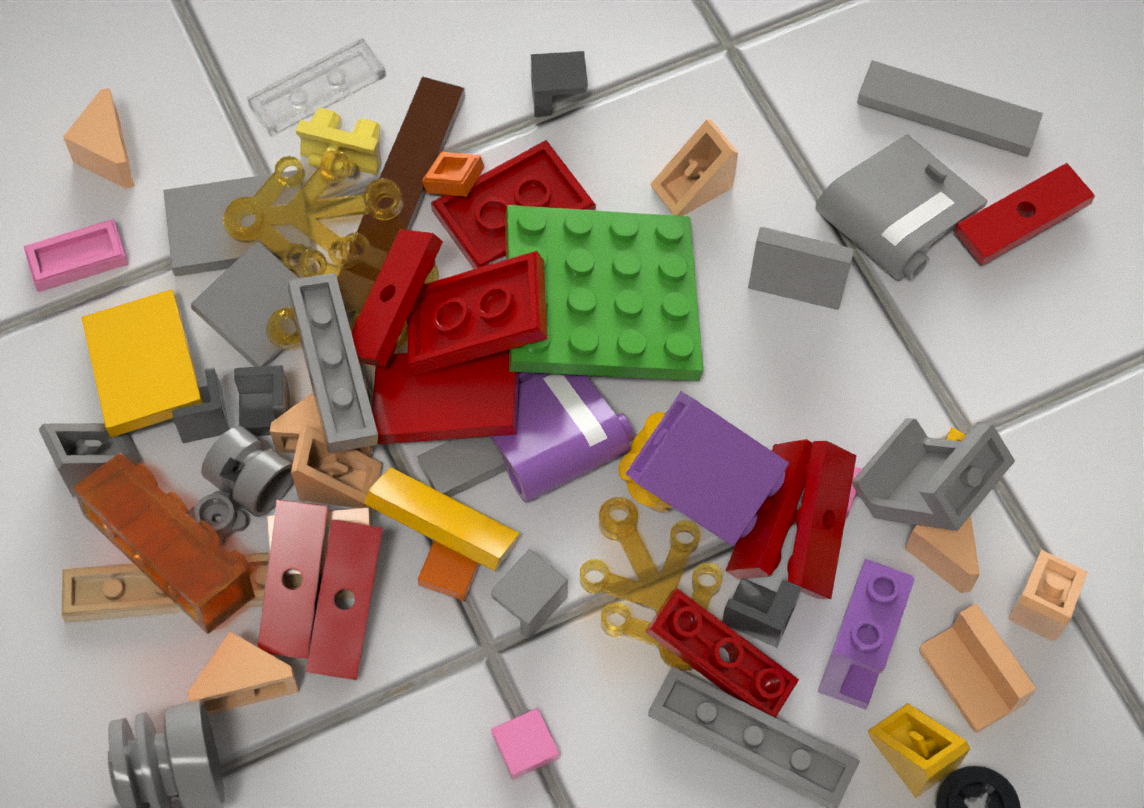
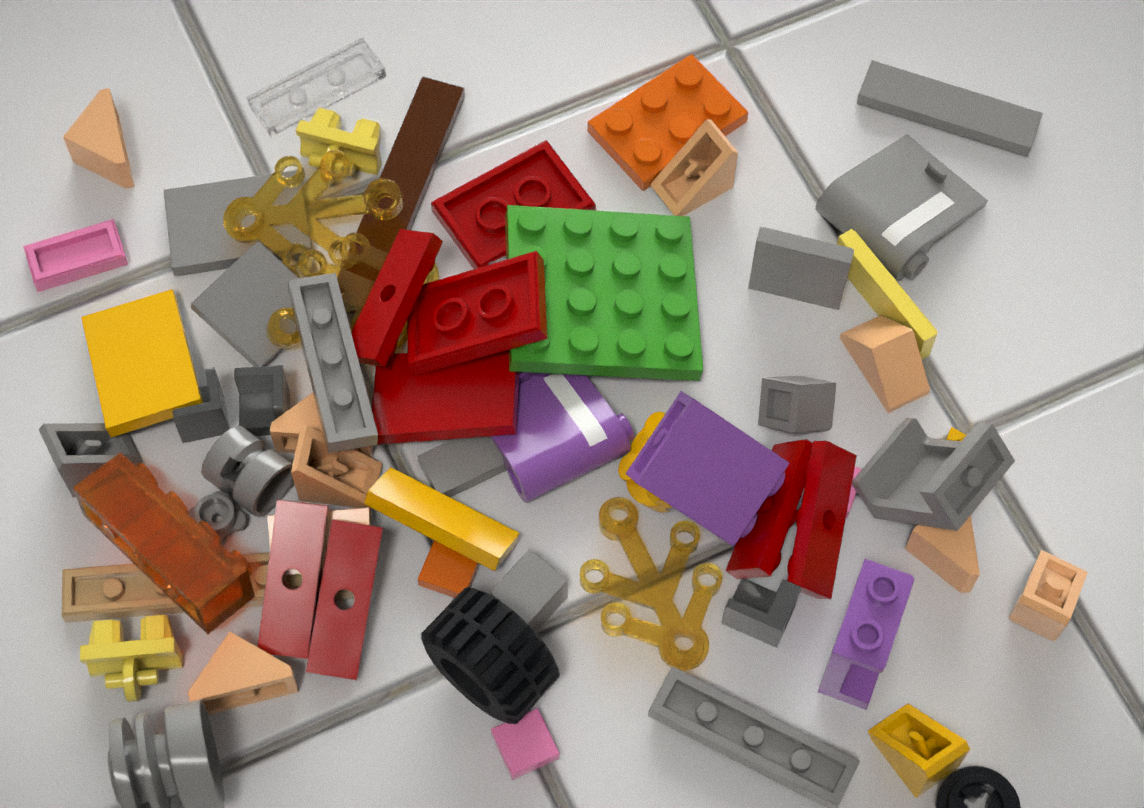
(131, 662): none -> light yellow hips
(453, 174): orange tile -> none
(490, 655): none -> black tyre
(556, 75): dark grey panel -> none
(661, 116): none -> orange plate
(697, 639): red tile -> none
(796, 404): none -> light grey panel
(884, 292): none -> light yellow tile
(888, 360): none -> light nougat slope
(977, 670): light nougat panel -> none
(1024, 214): red tile -> none

